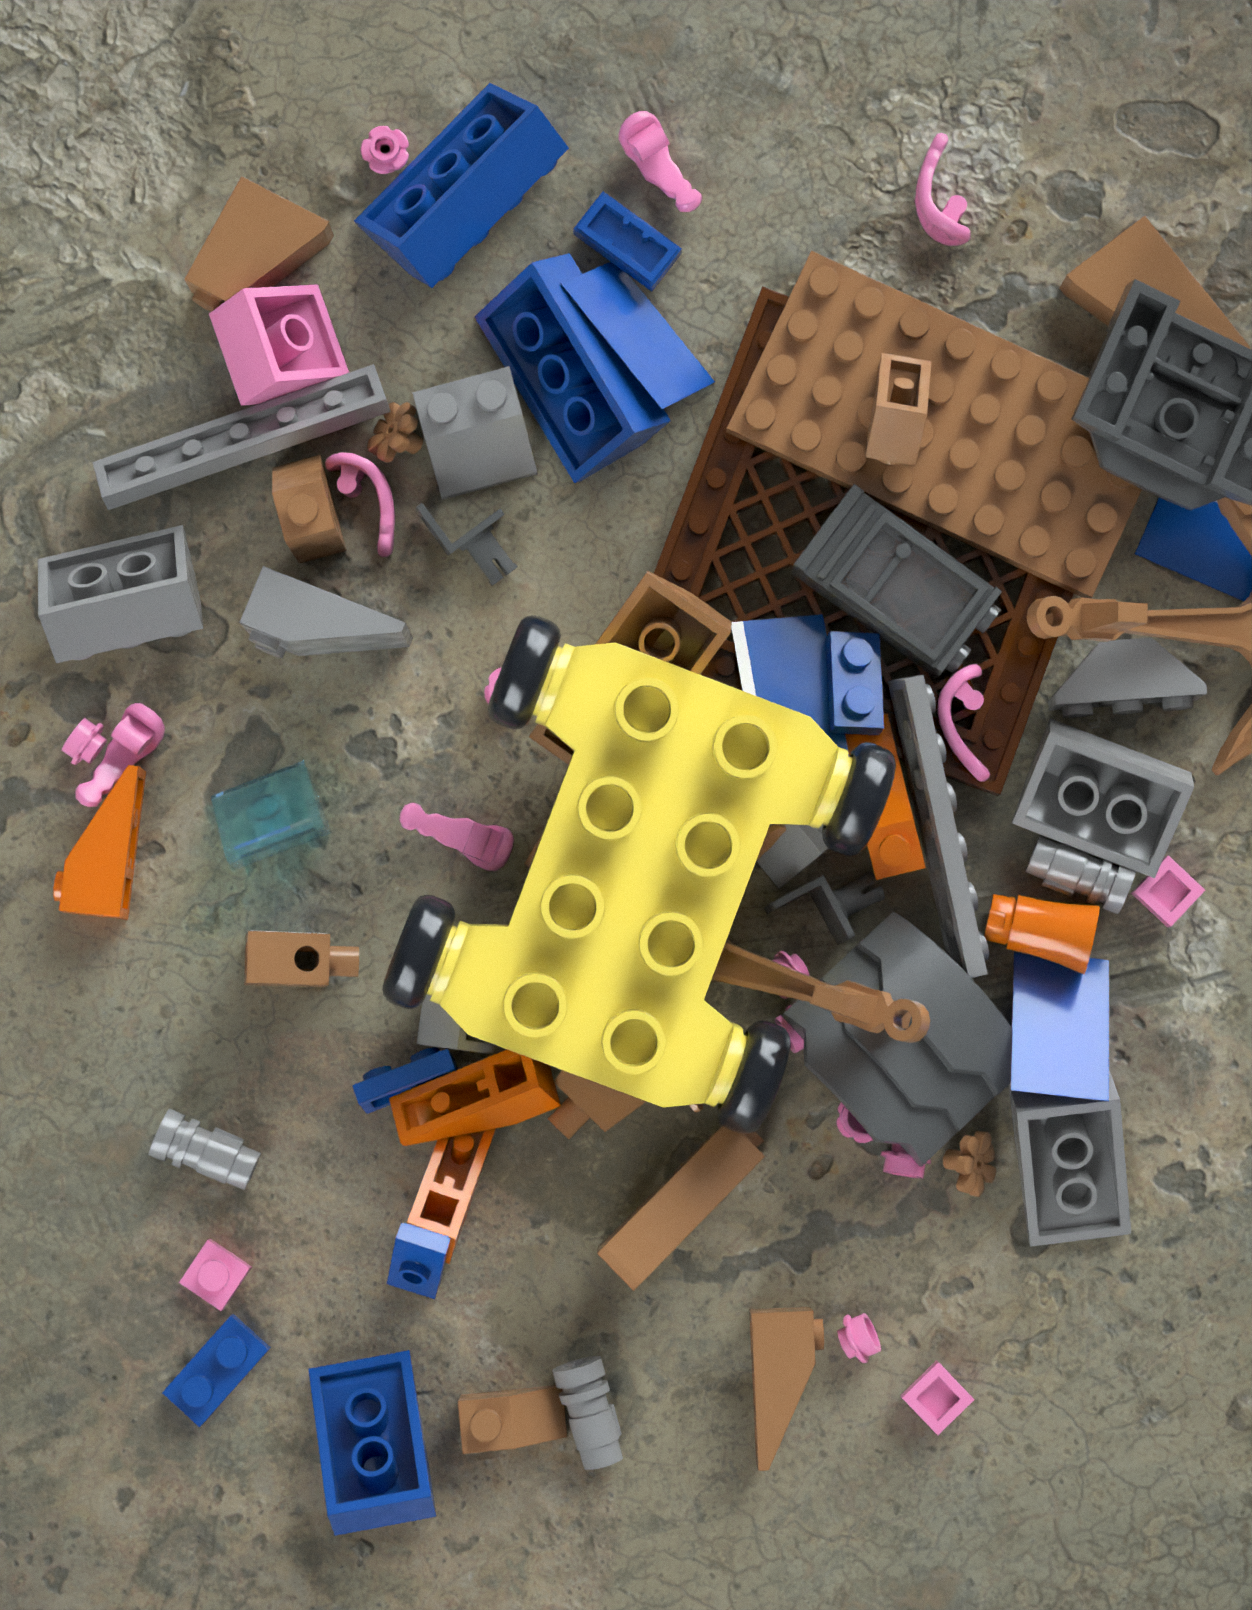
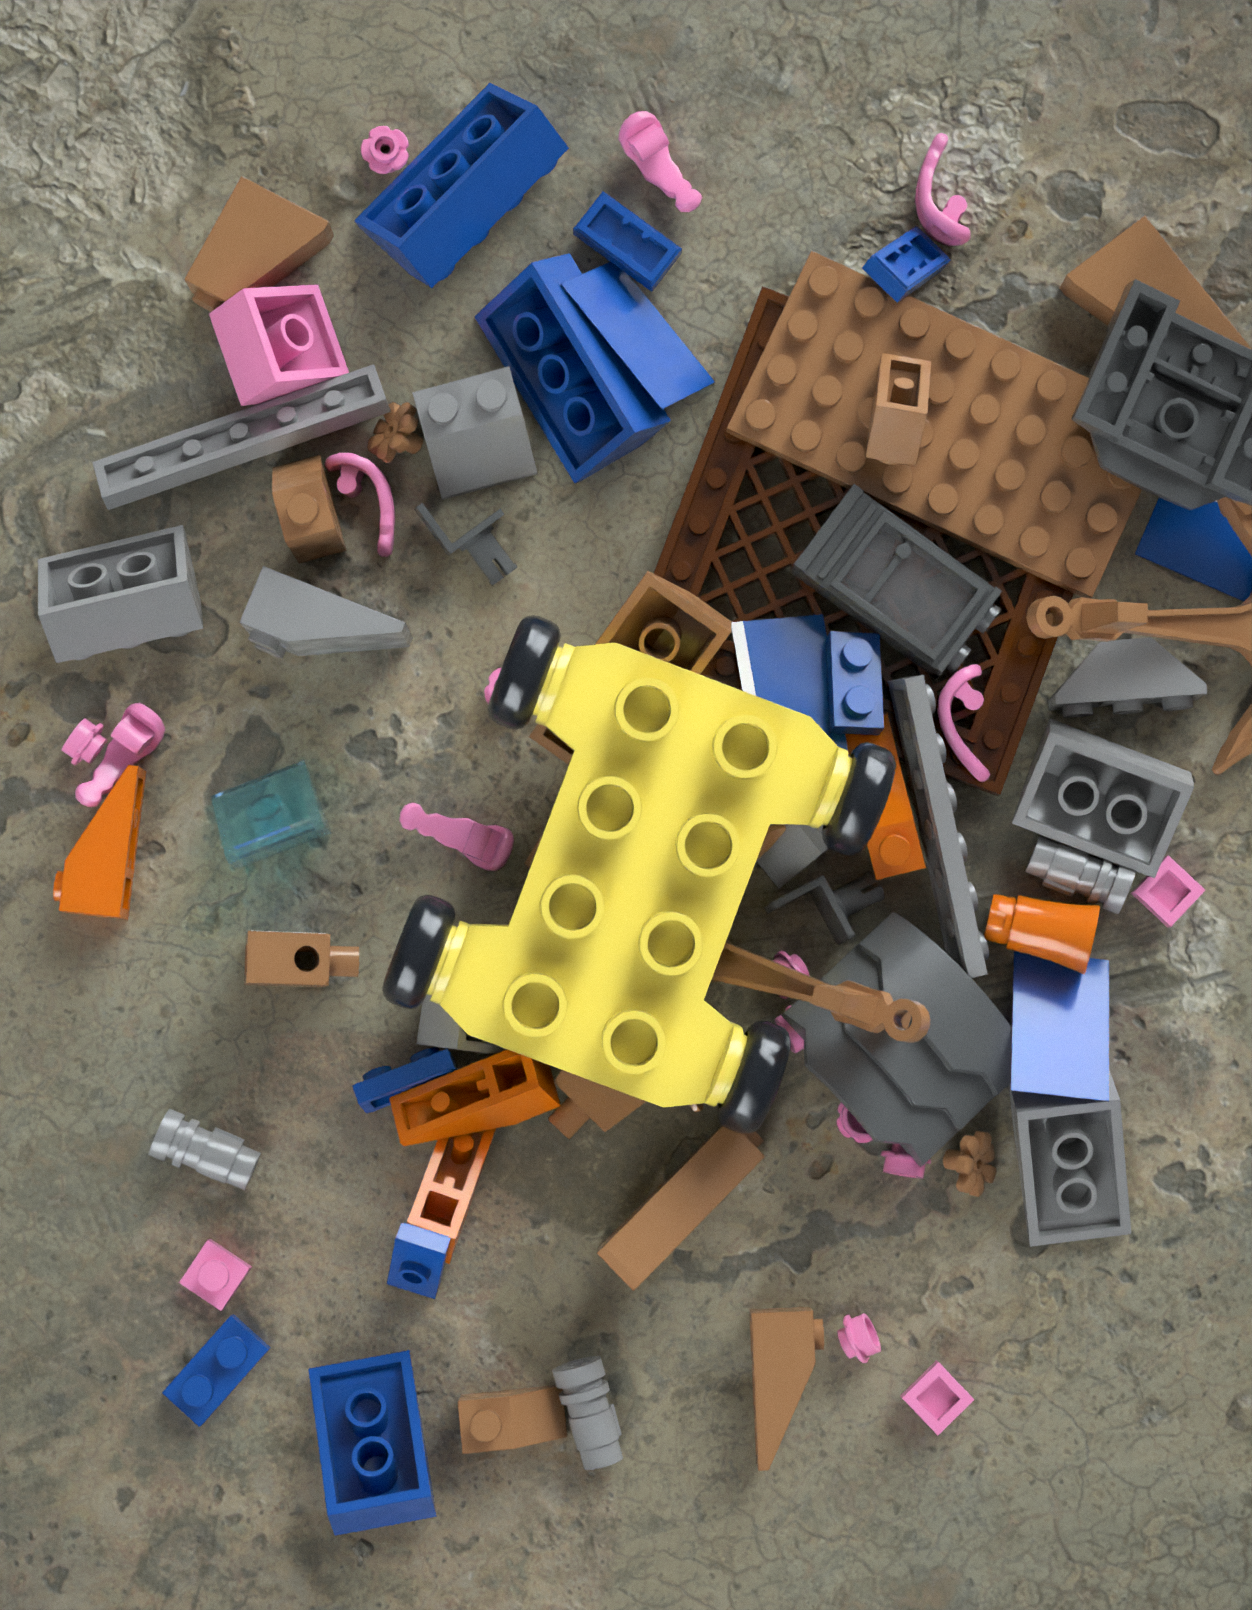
(906, 264): none -> blue plate

